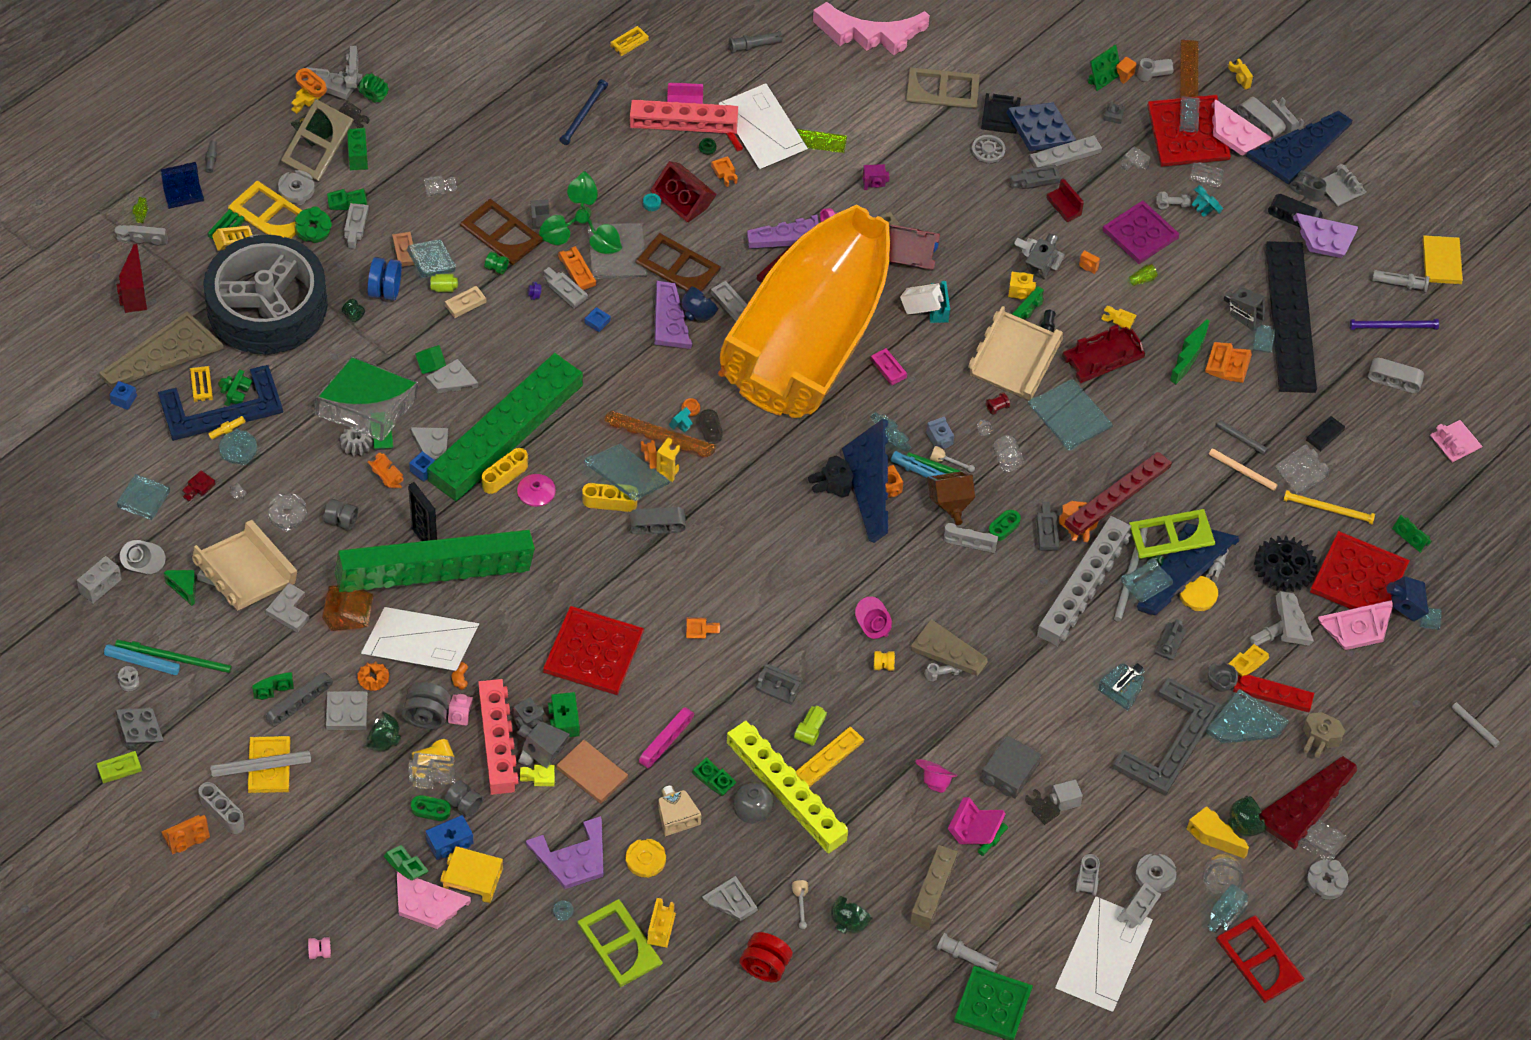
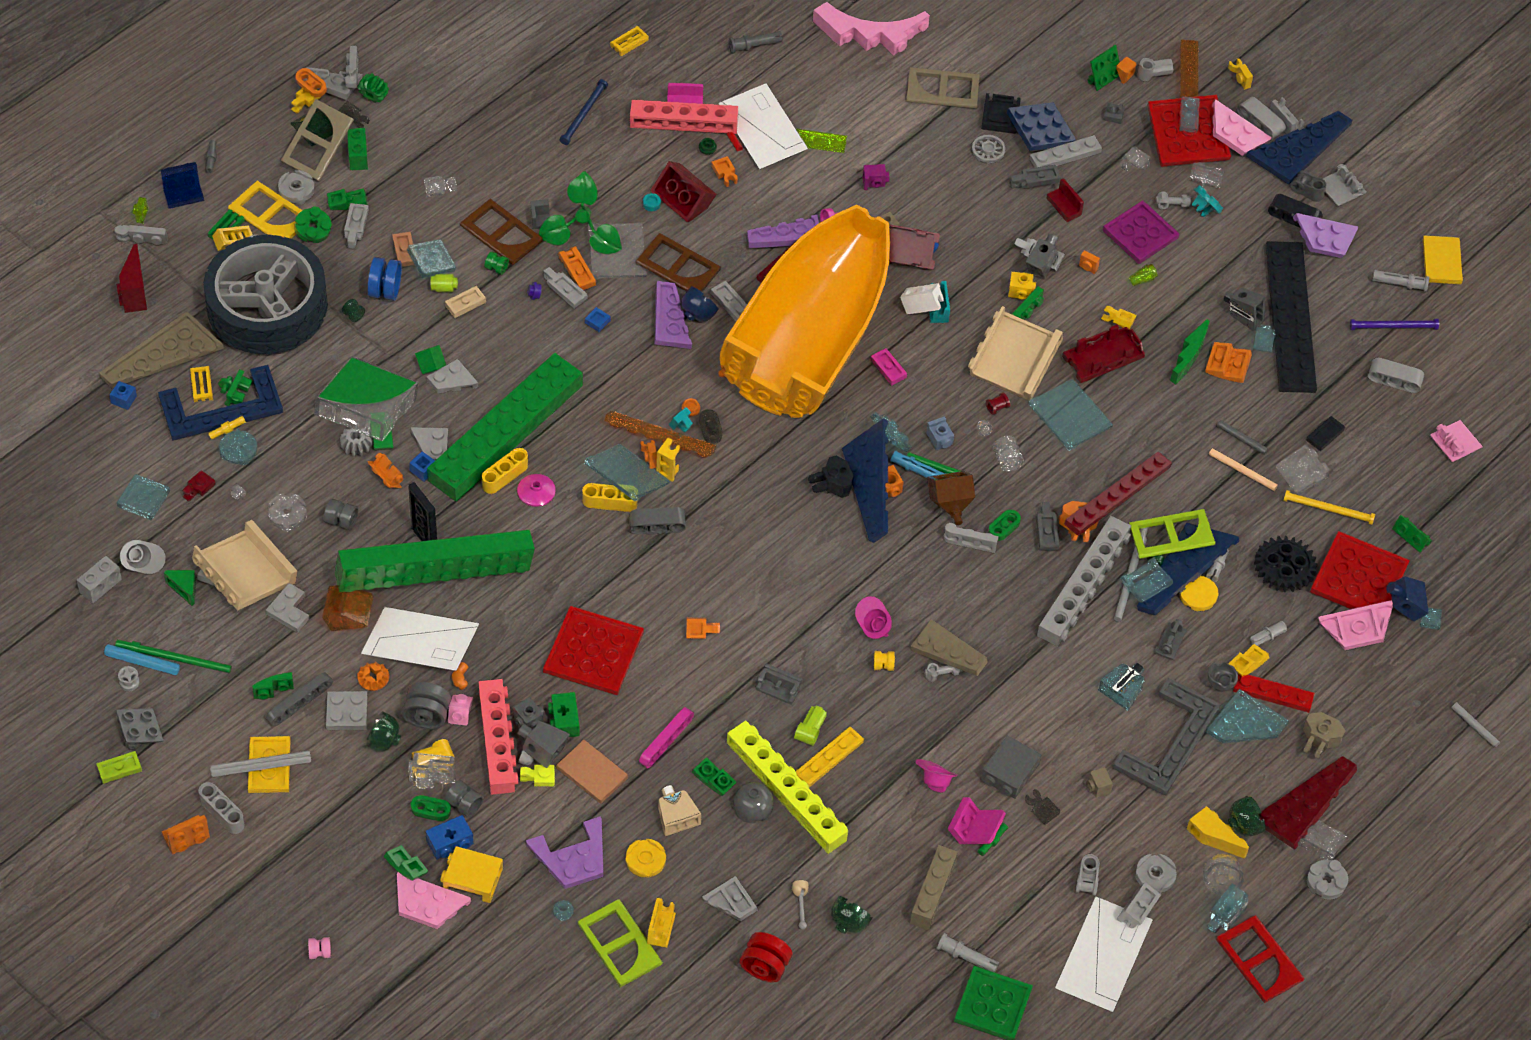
(939, 455): hinge -> none
(1048, 321): black pin -> none
(1066, 795): light grey brick -> none
(1099, 782): none -> dark tan plate
(1293, 620): light grey wing -> none

